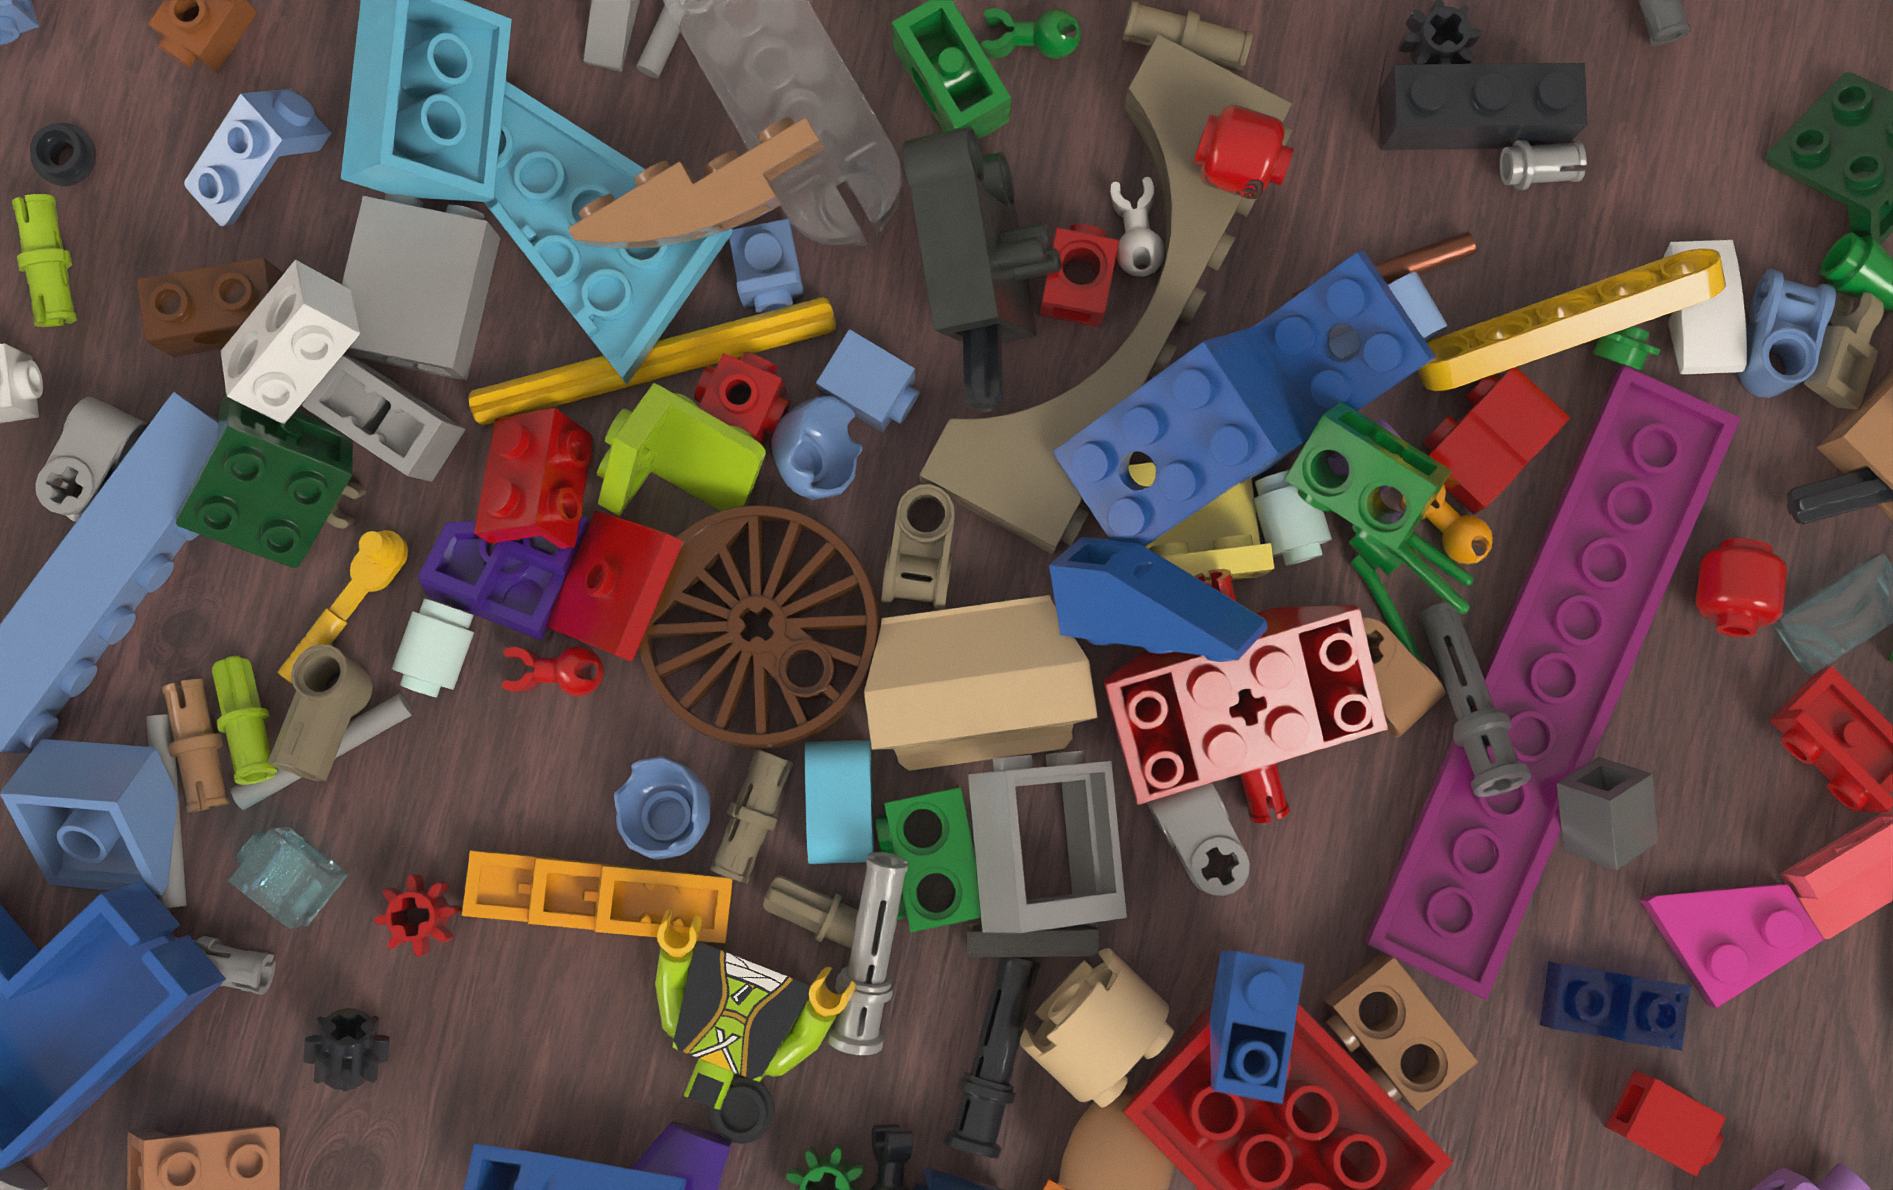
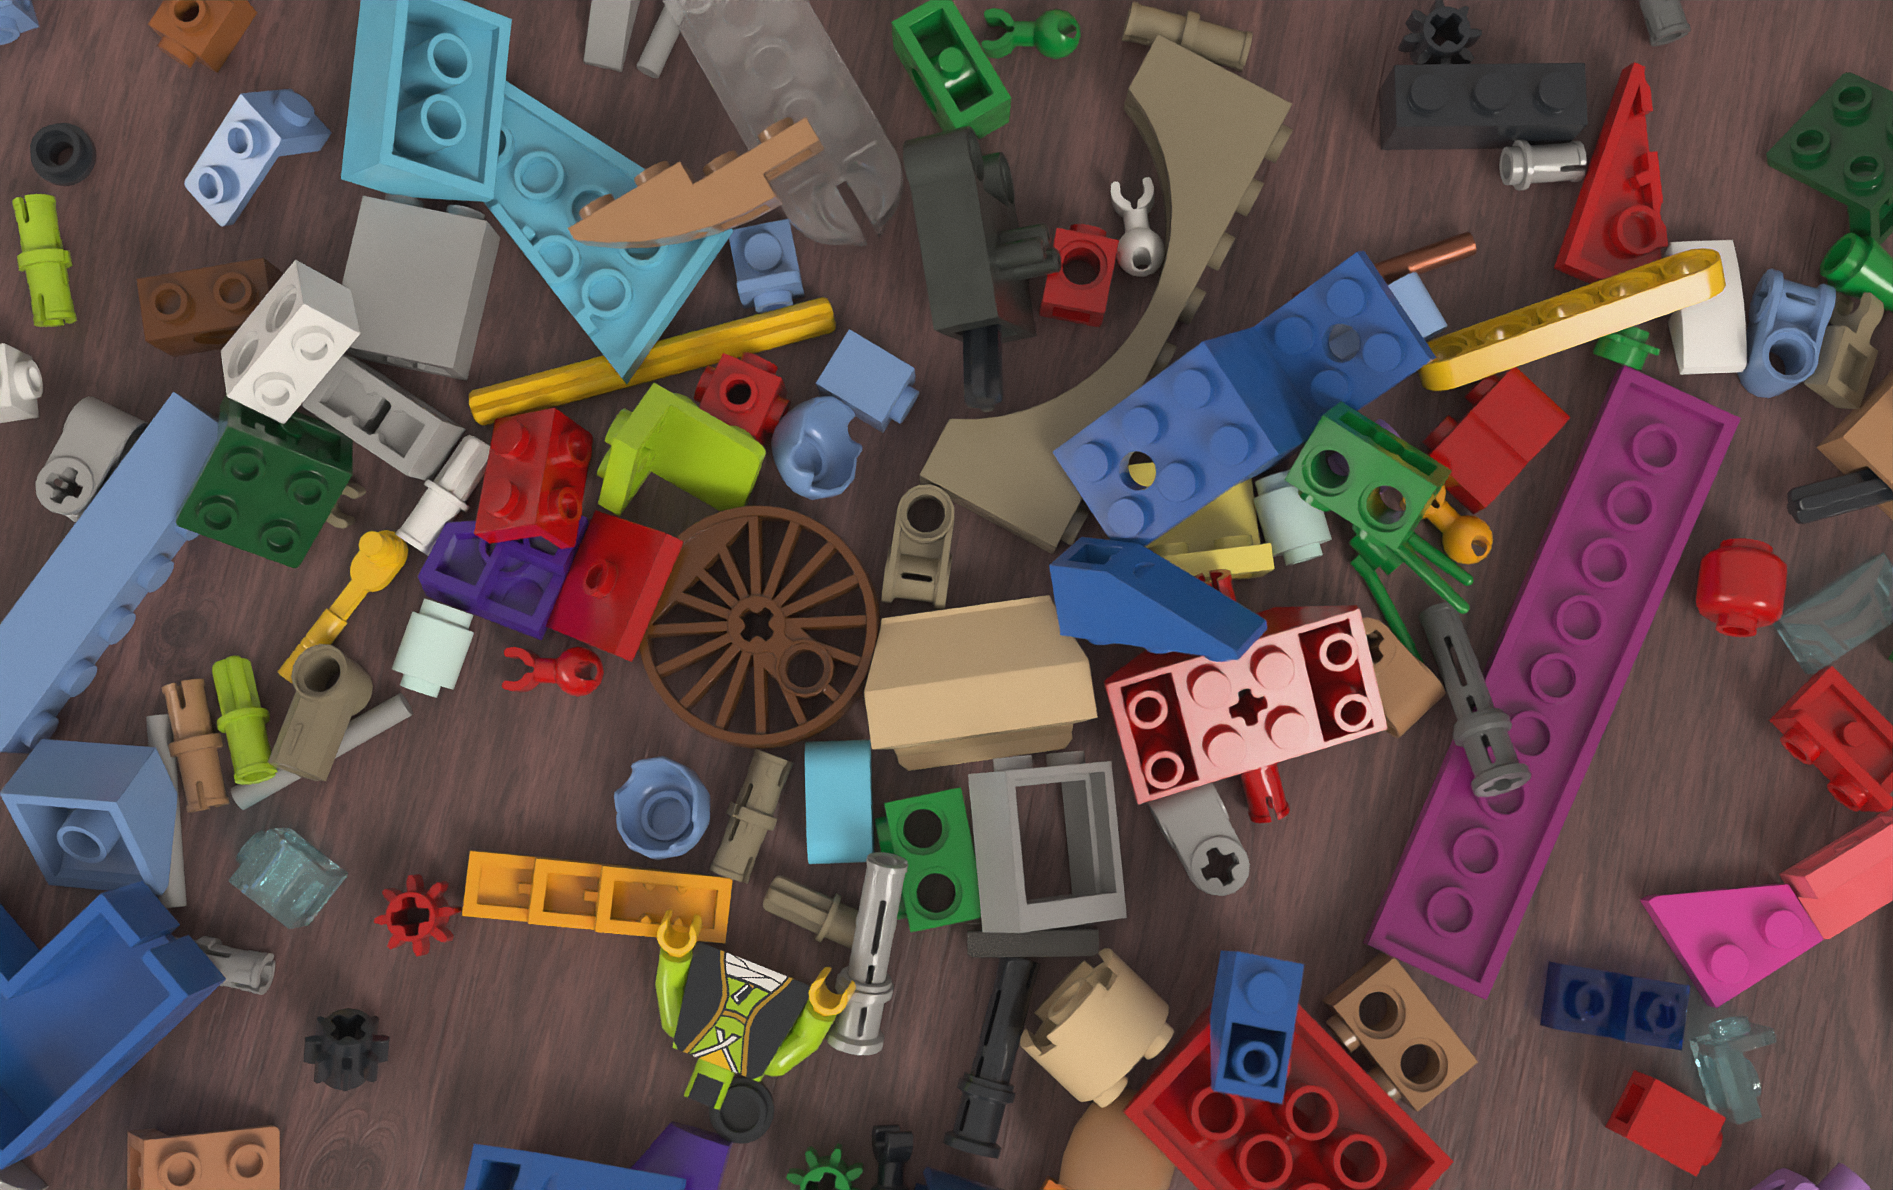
(446, 494): none -> white axle
(1243, 152): red head -> none
(1607, 812): dark grey brick -> none
(1621, 197): none -> red wing
(1725, 1074): none -> clear light blue bracket

